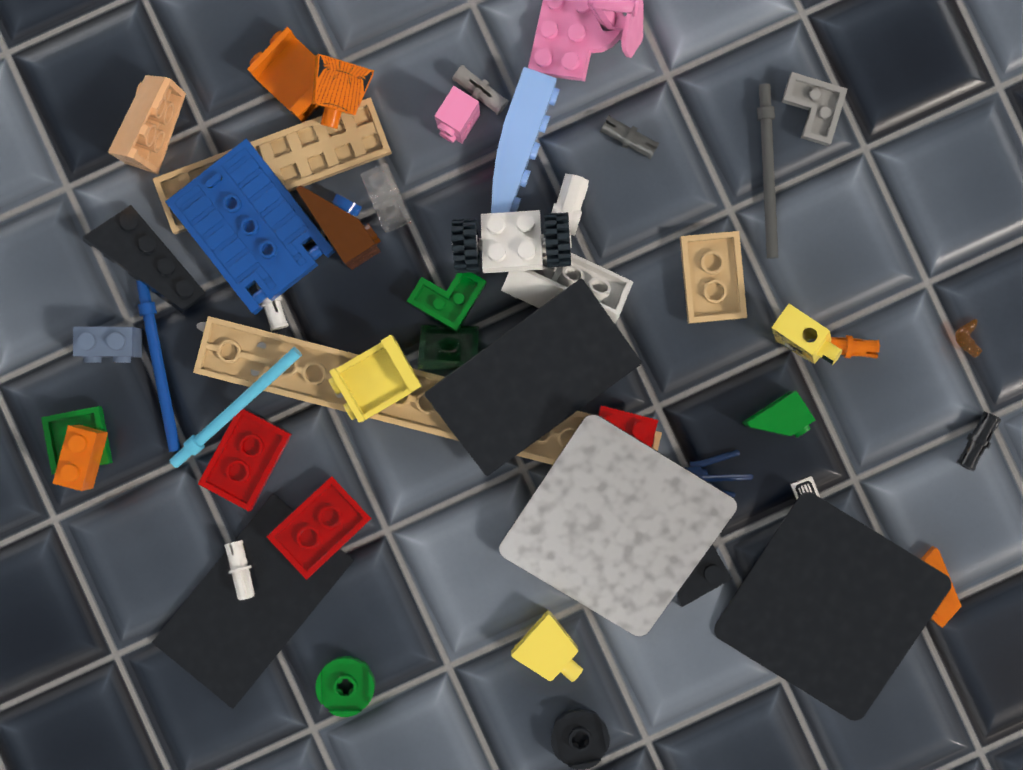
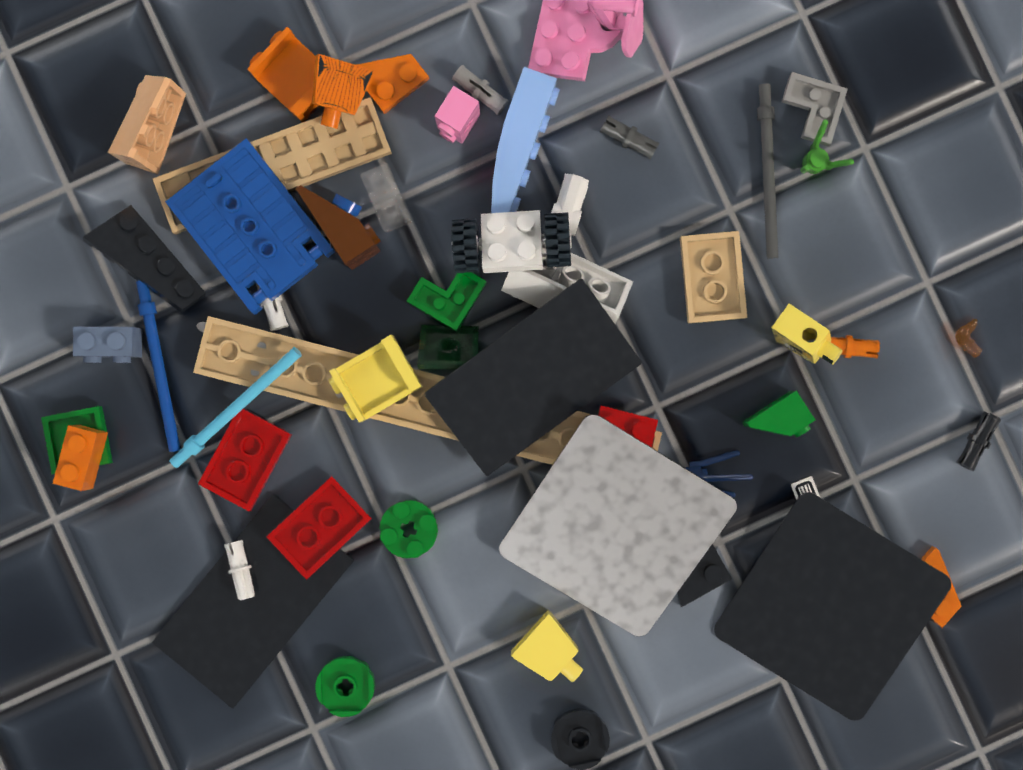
(393, 535): none -> green plate
(394, 80): none -> orange wing
(818, 159): none -> bright green plant

